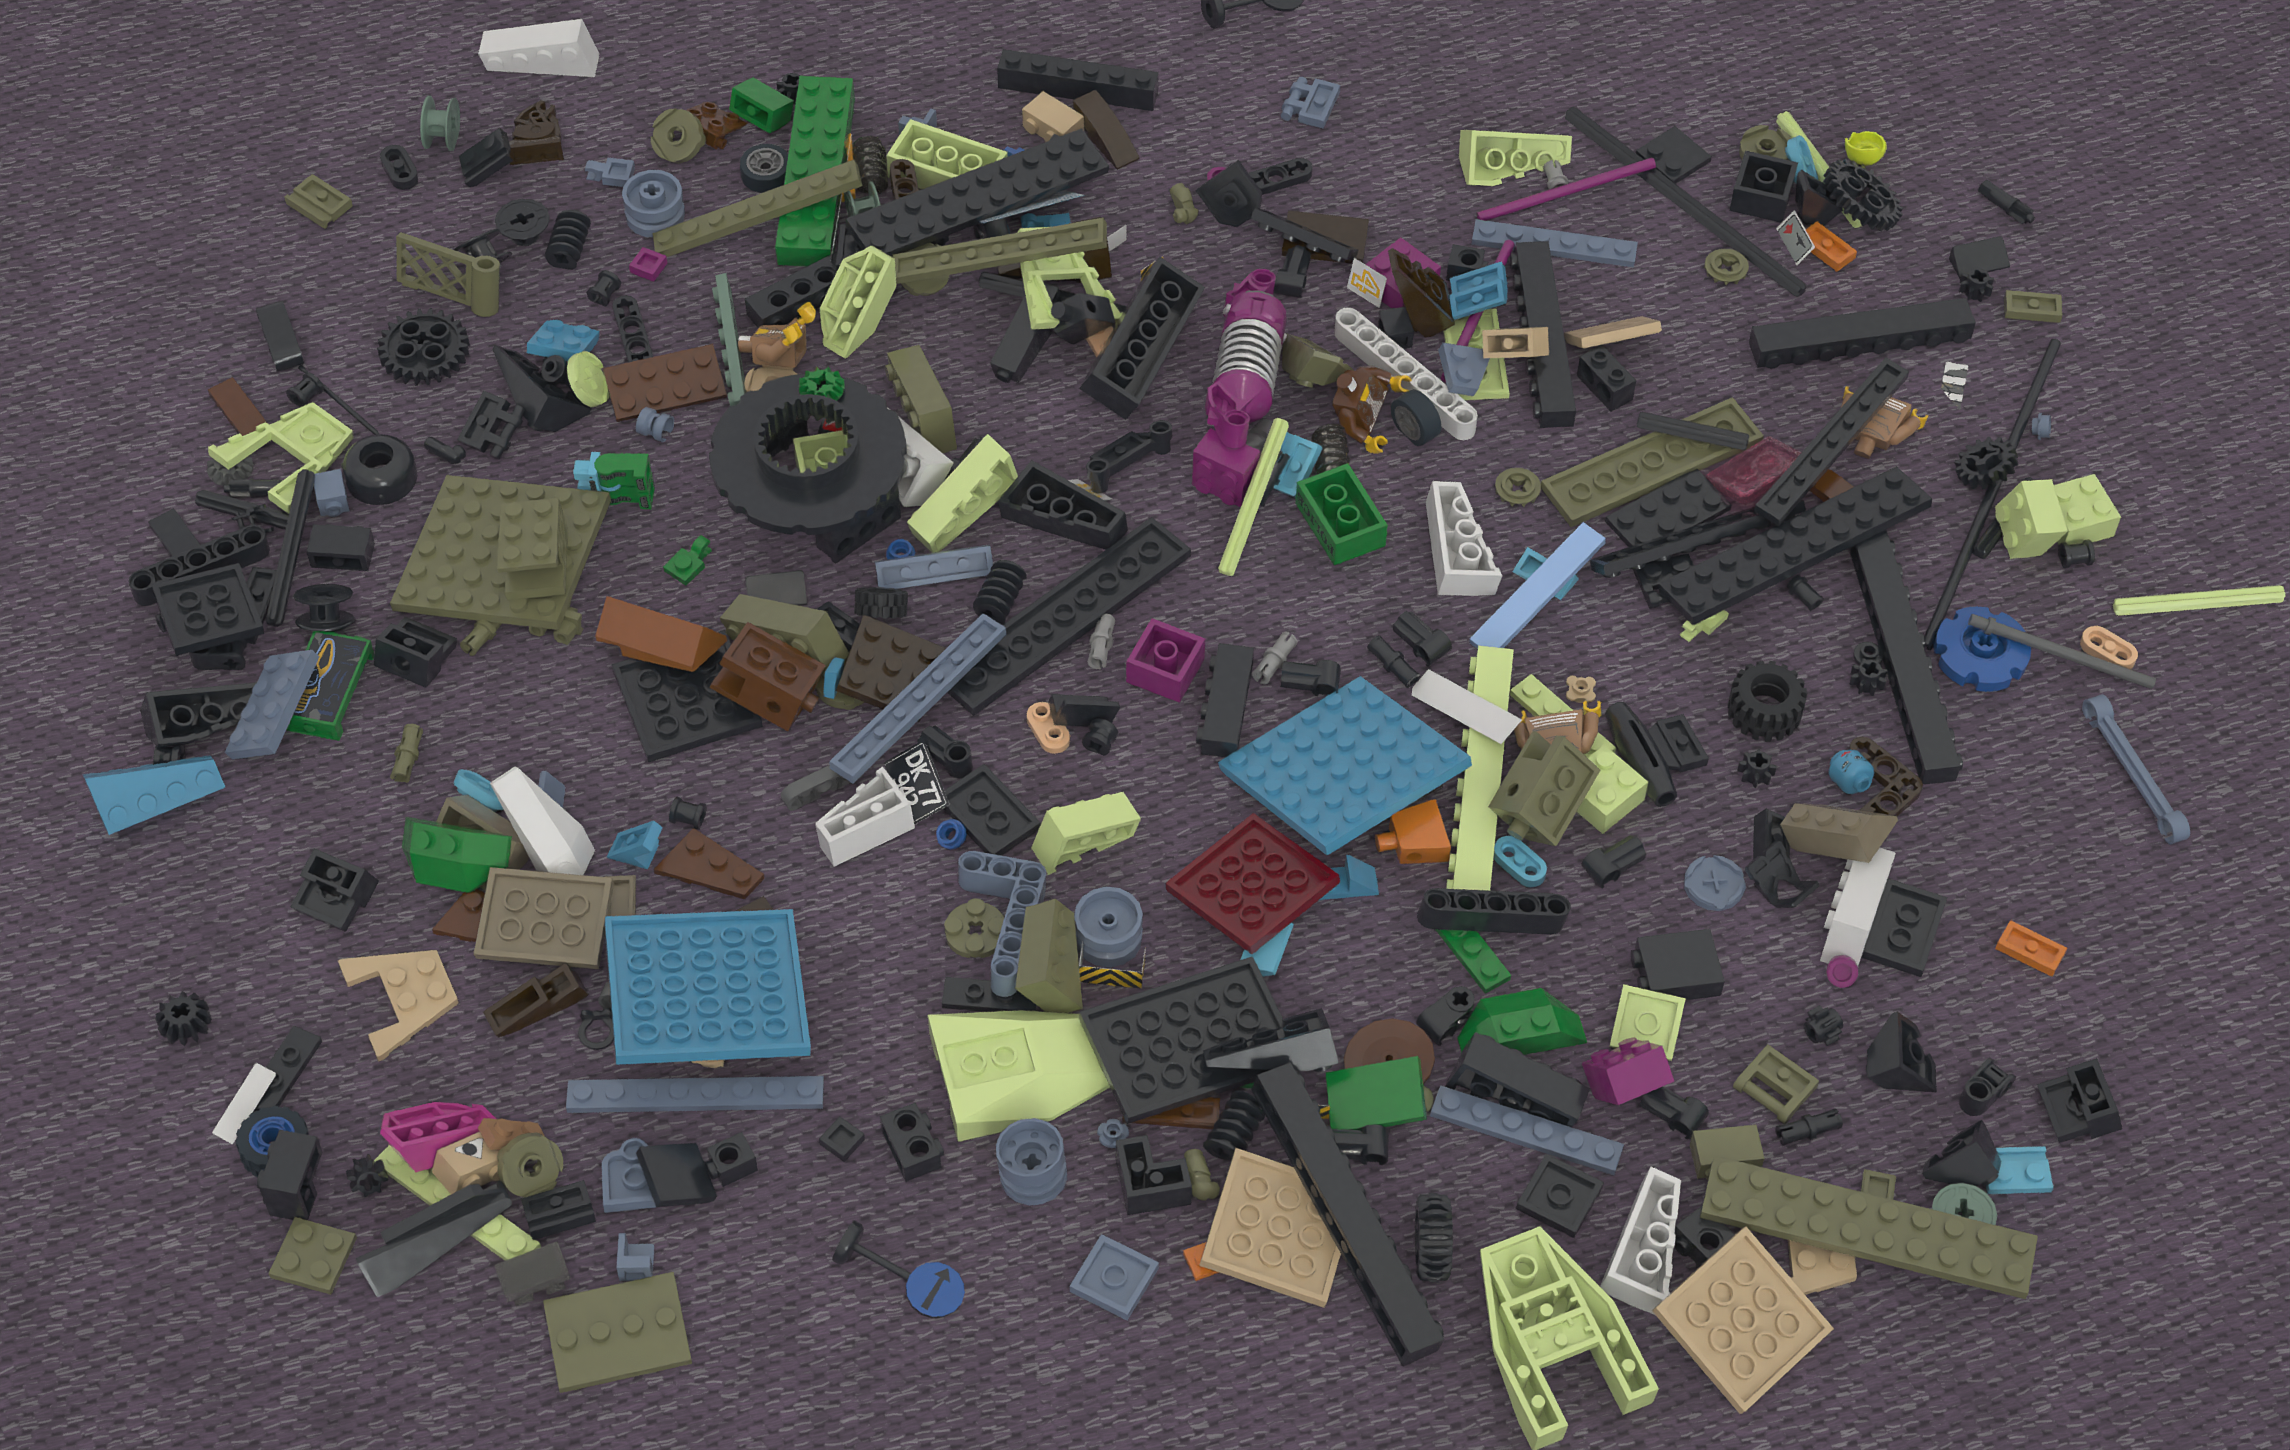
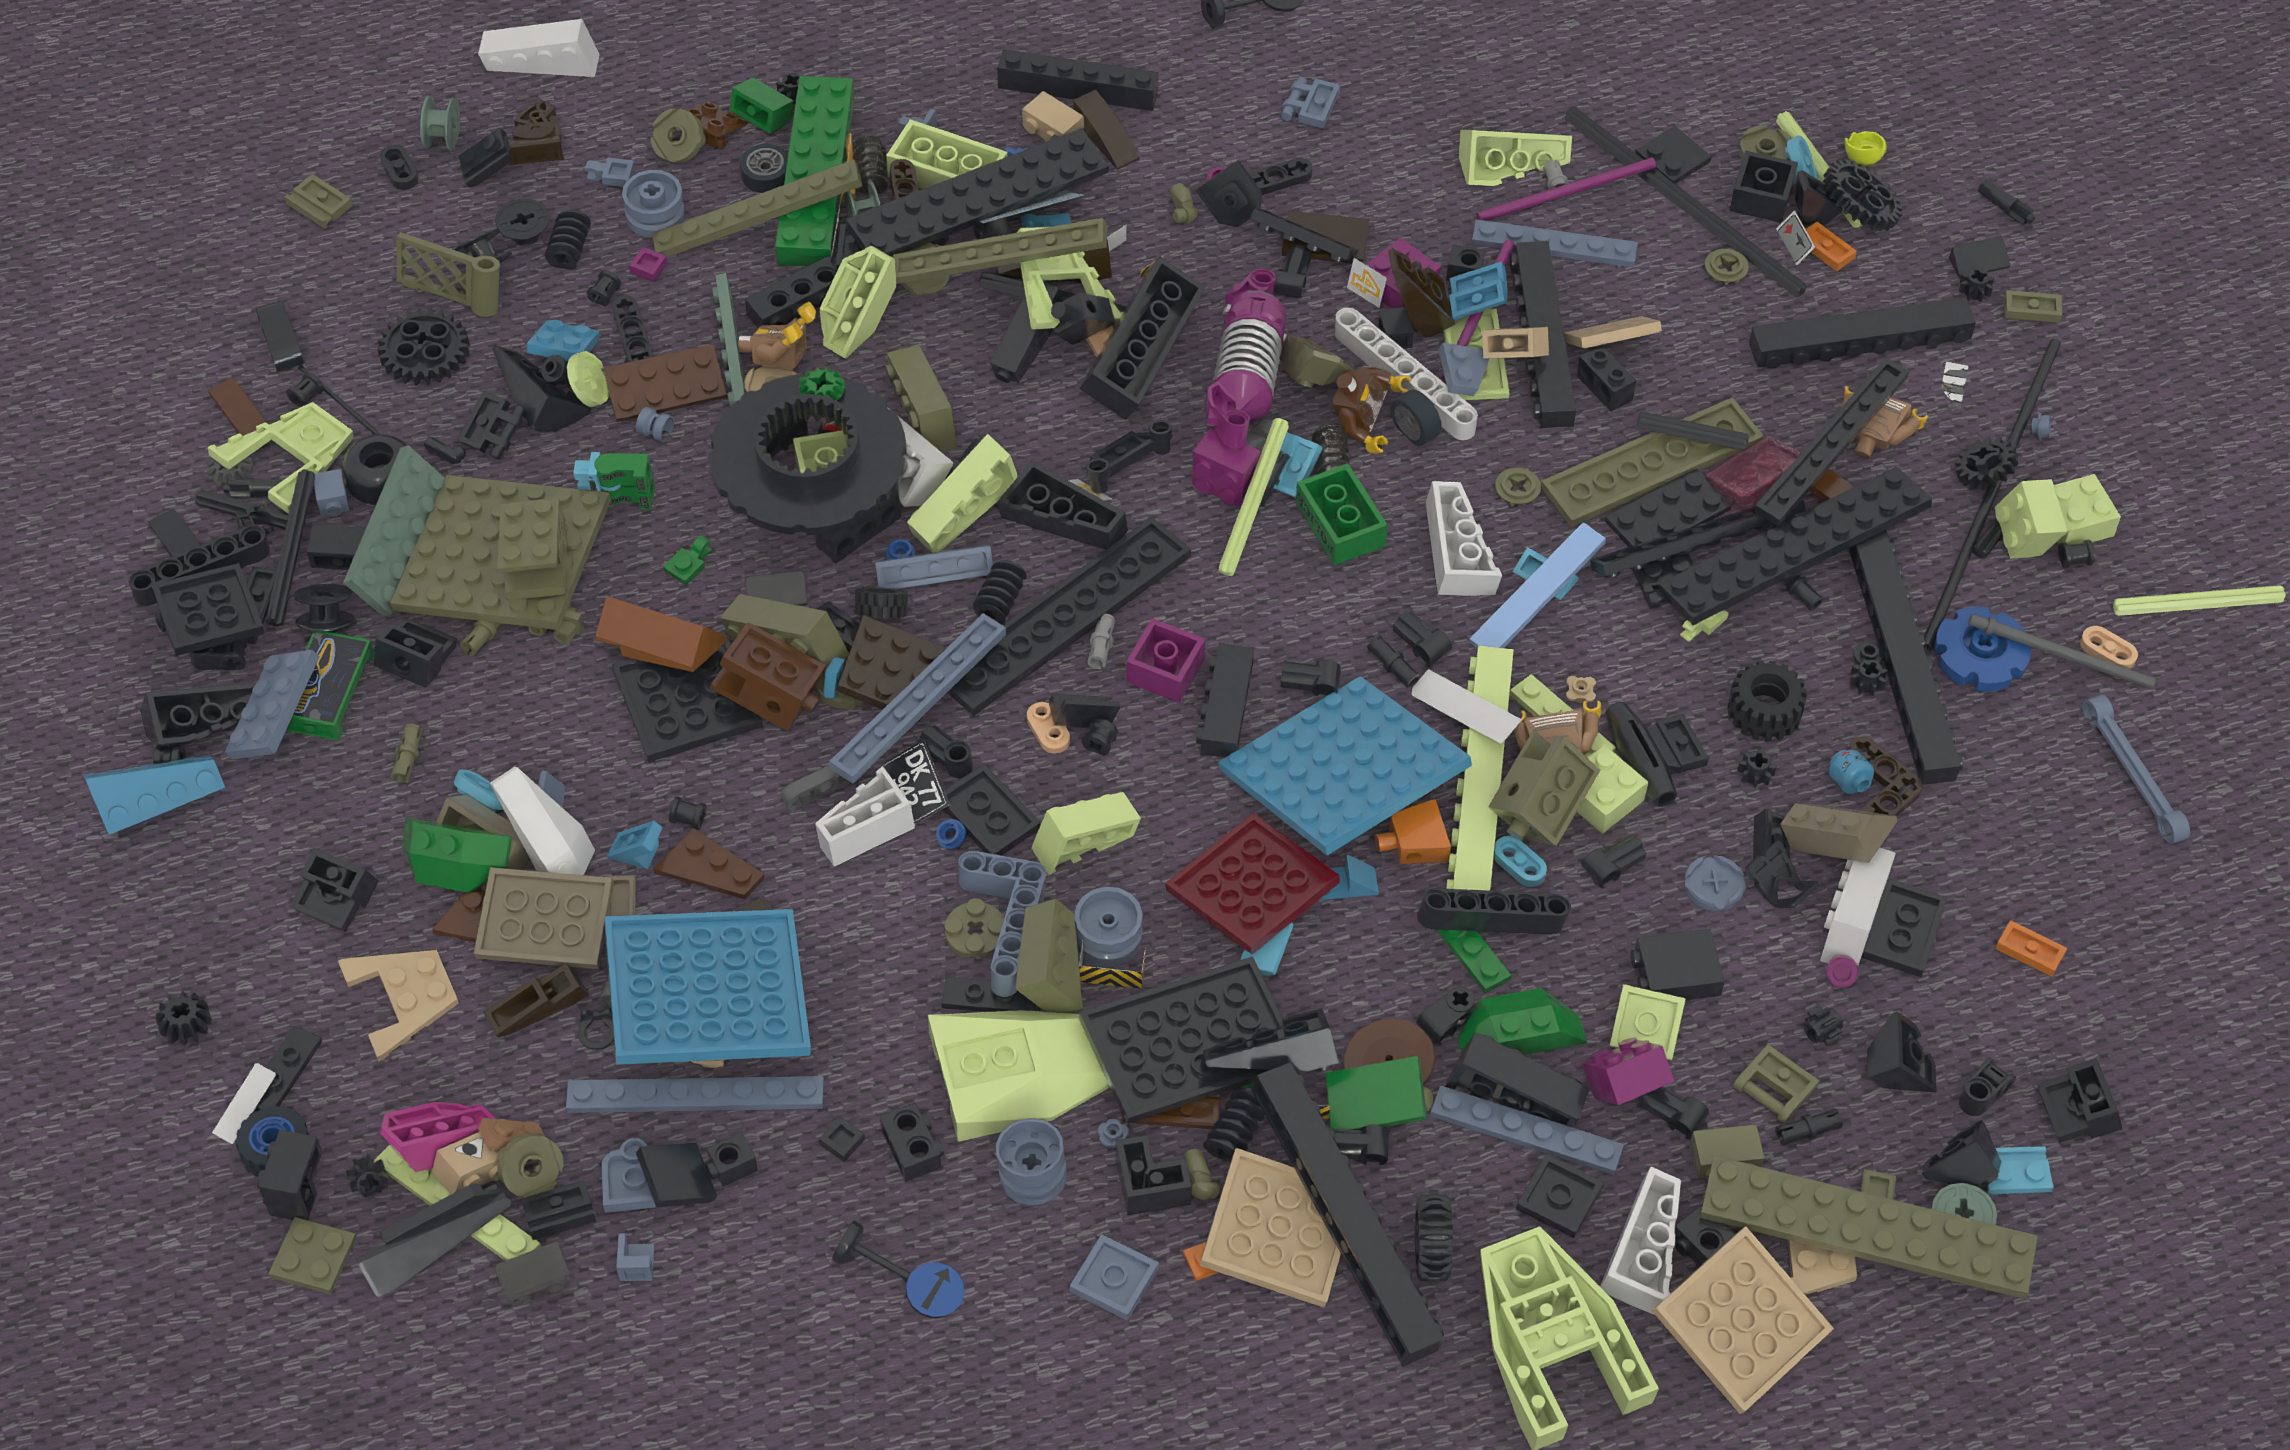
(394, 529): none -> sand green plate
(617, 1332): olive plate -> none
(1274, 658): light grey pin -> none

